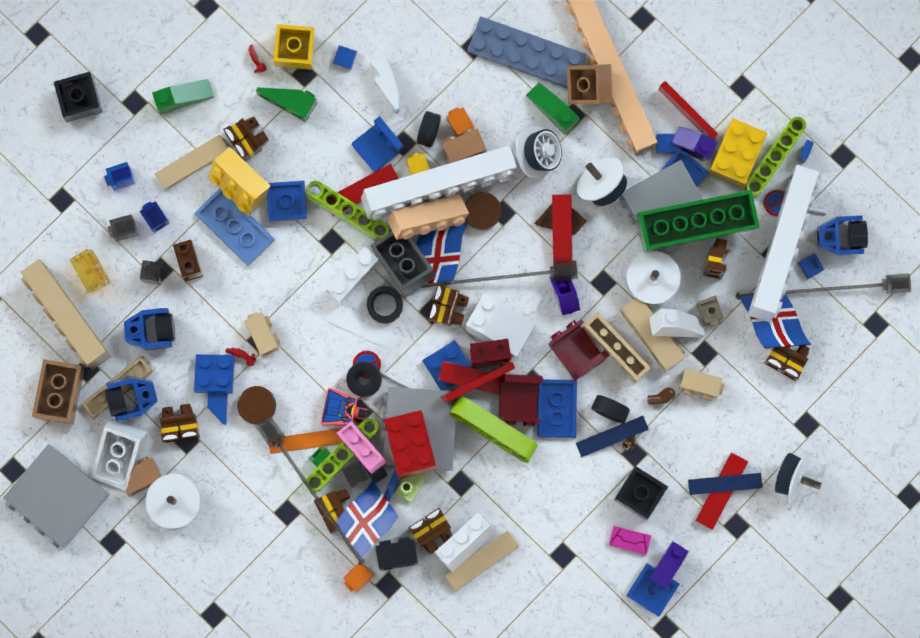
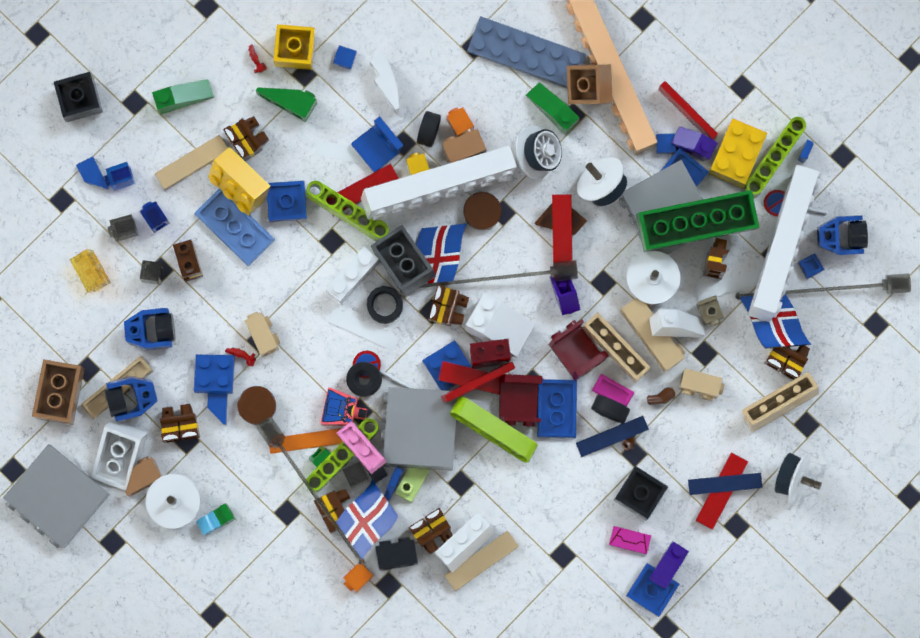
(67, 317): tan brick -> none
(91, 173): none -> blue tile
(215, 519): none -> leg
(410, 444): red brick -> none
(428, 217): light nougat brick -> none
(613, 390): none -> dark pink tile
(780, 402): none -> tan brick

